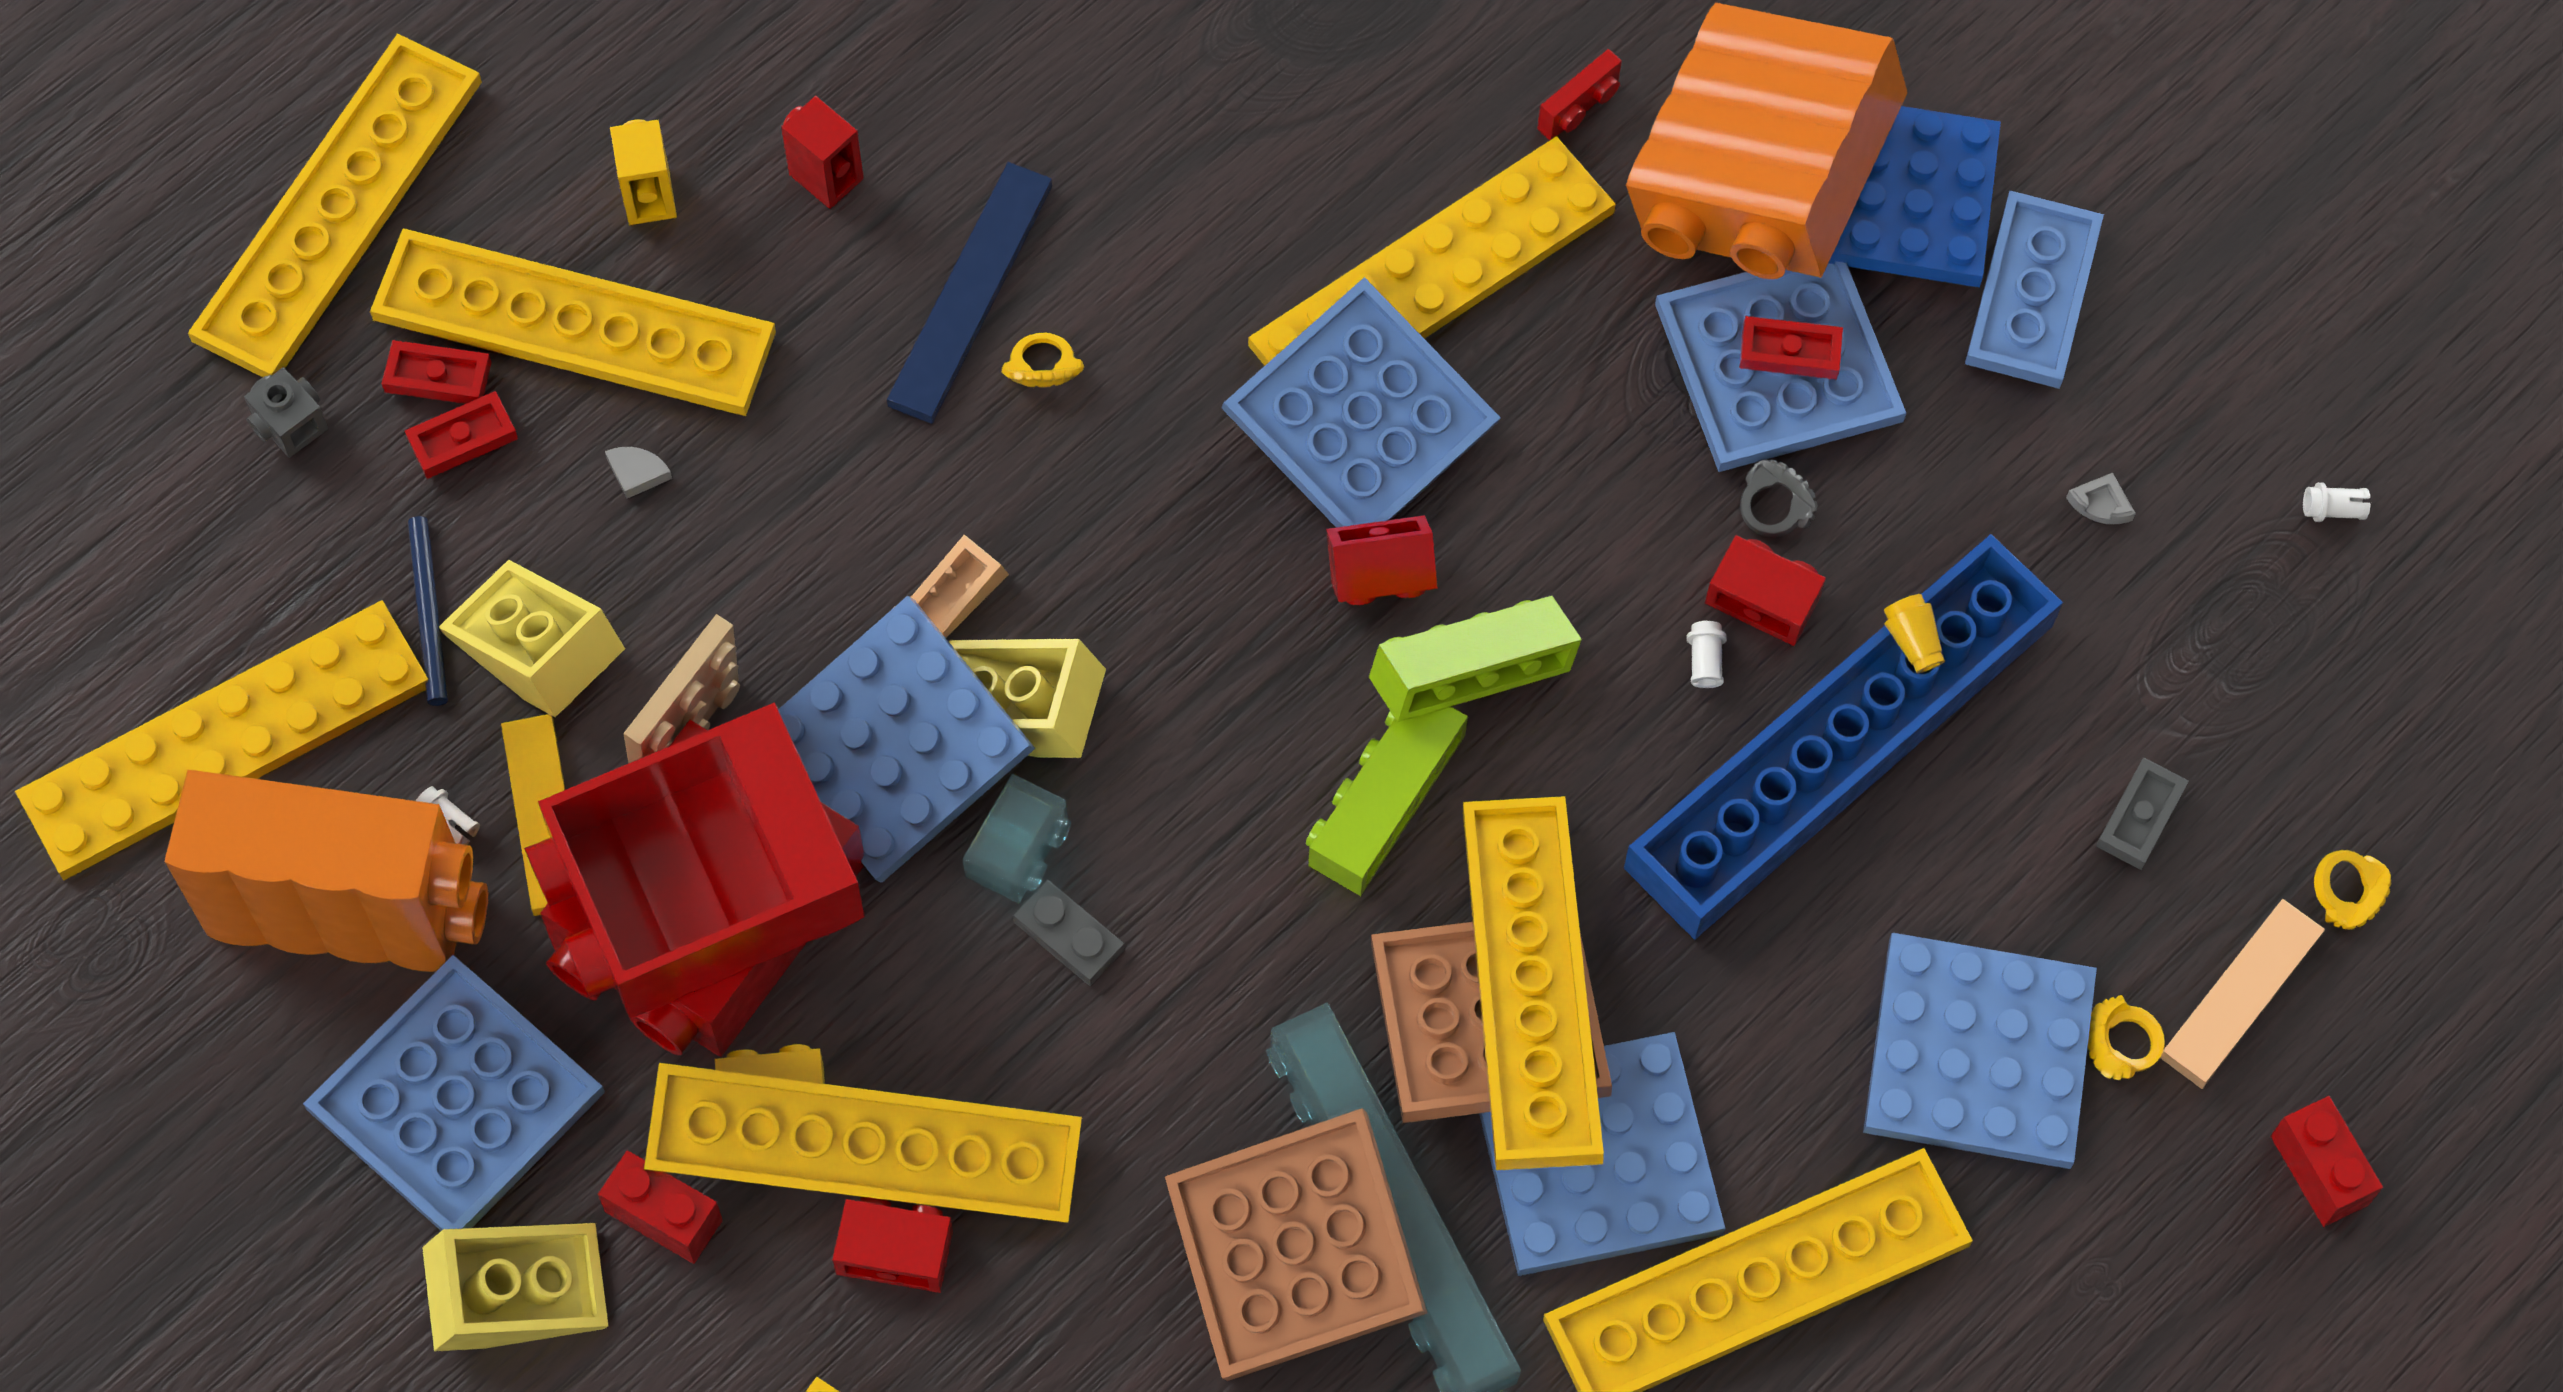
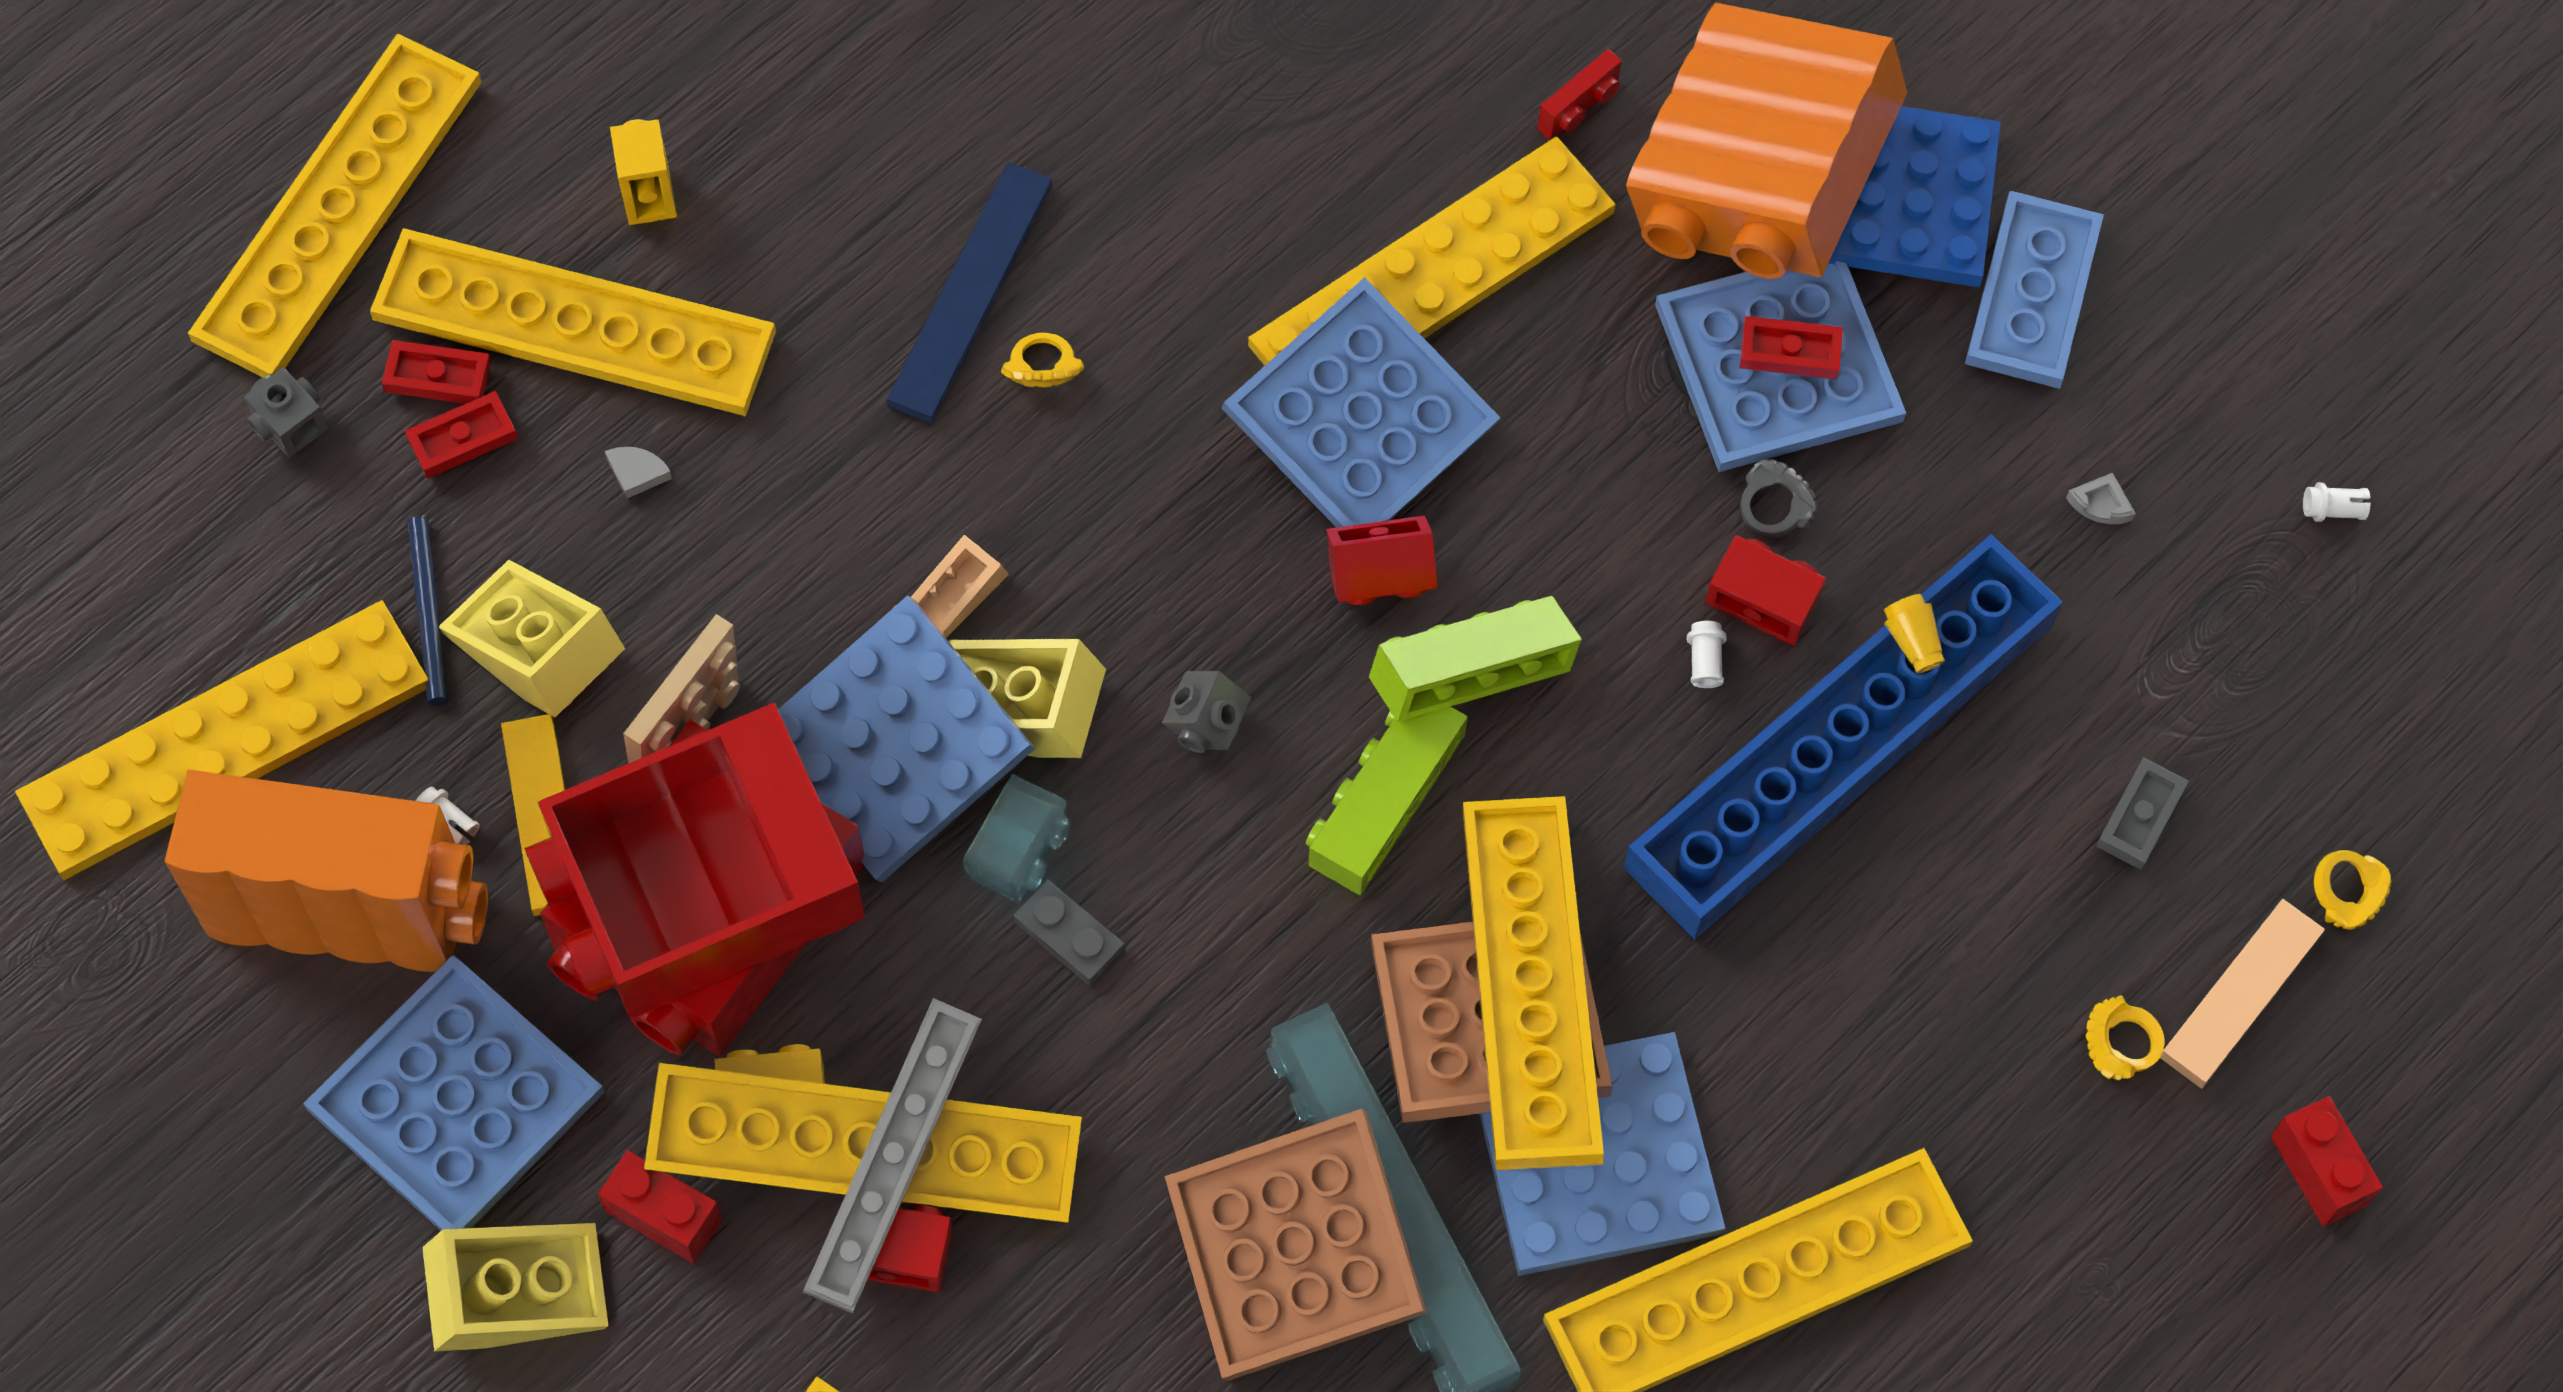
(822, 151): red brick -> none
(892, 1156): none -> light grey tile
(1206, 711): none -> dark grey brick
(1980, 1050): medium blue plate -> none

